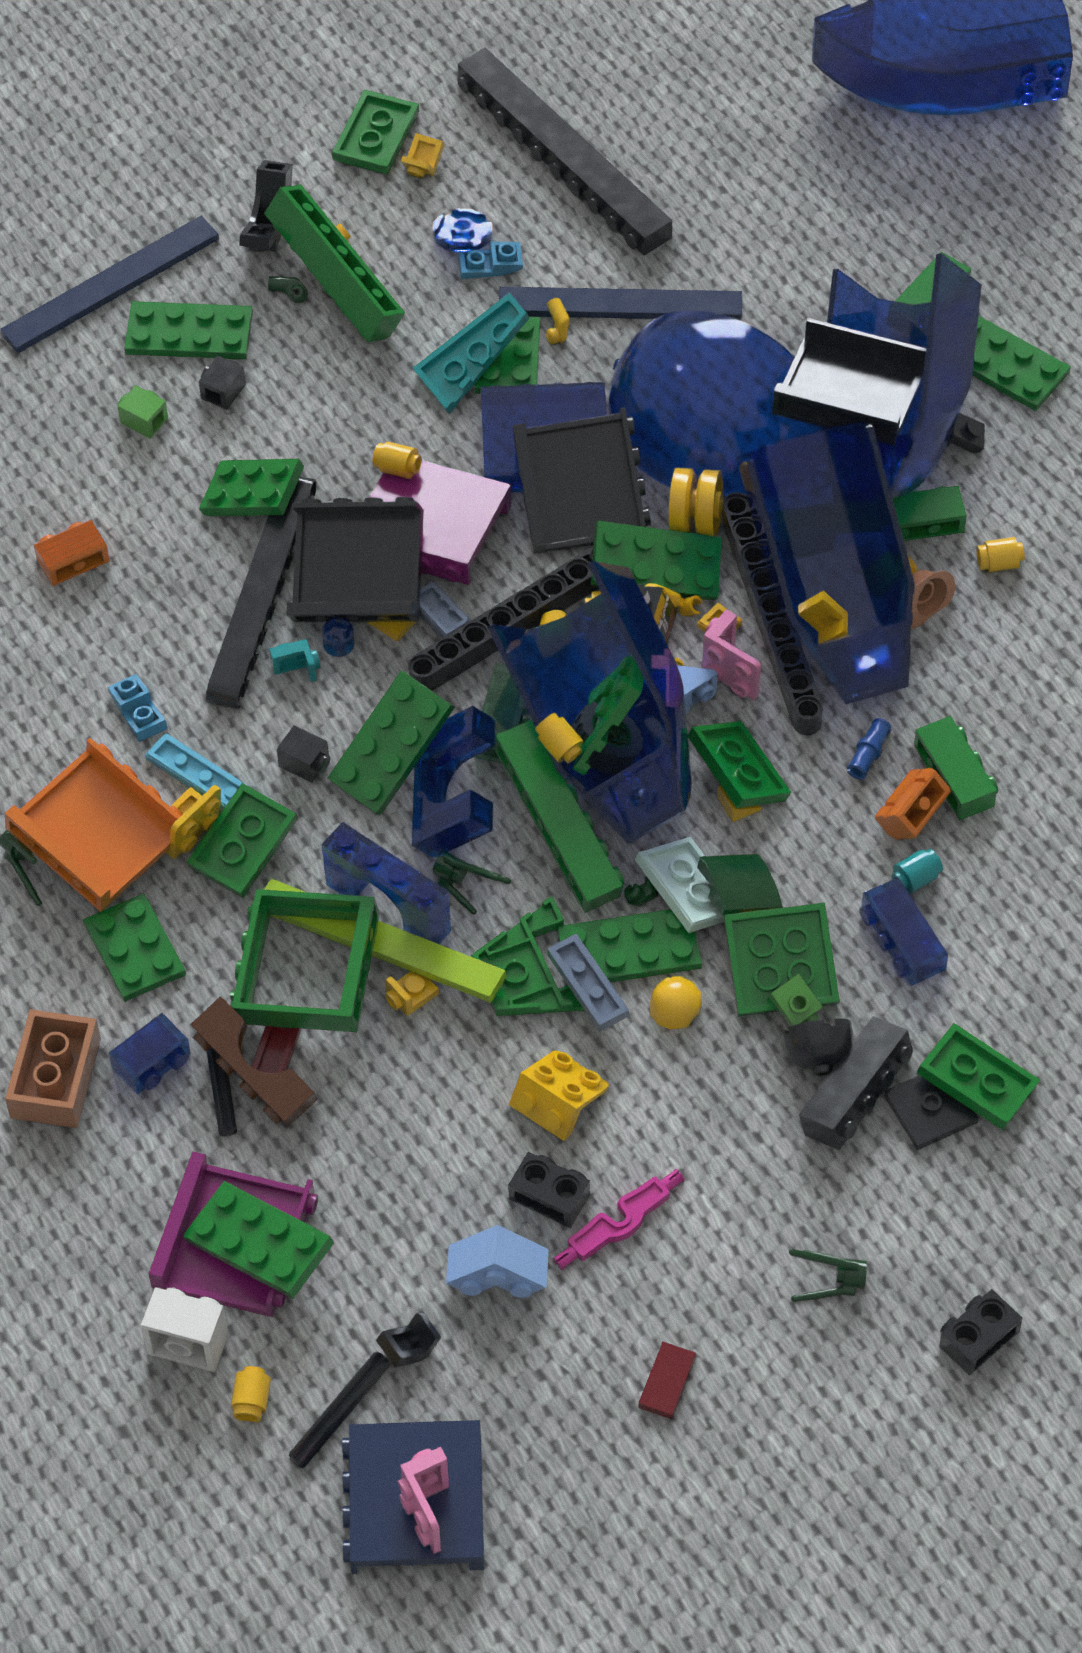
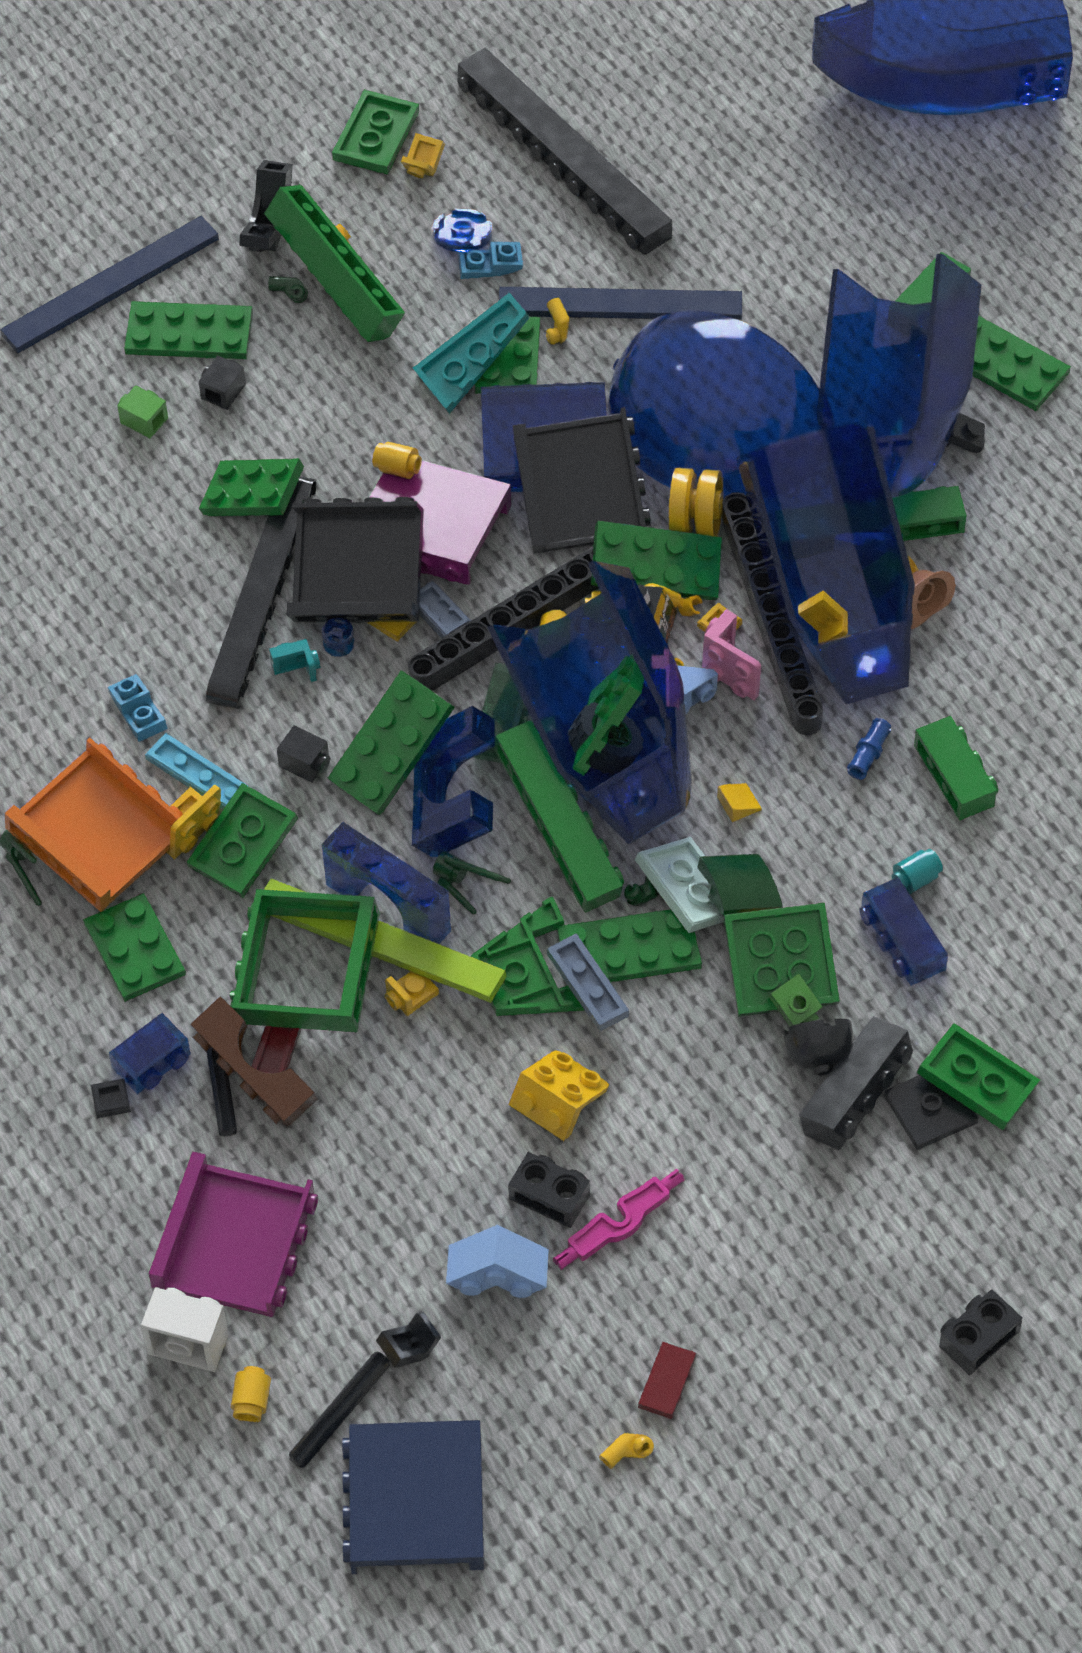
(53, 1068): nougat brick -> none
(71, 552): orange brick -> none
(110, 1098): none -> black tile
(258, 1239): green plate -> none
(421, 1478): bright pink bracket -> none
(559, 738): yellow brick -> none
(627, 1446): none -> yellow arm
(675, 1002): yellow hair -> none
(739, 764): green plate -> none
(848, 1272): dark green plant -> none
(849, 379): black panel -> none
(912, 803): orange brick -> none
(1000, 554): yellow brick -> none

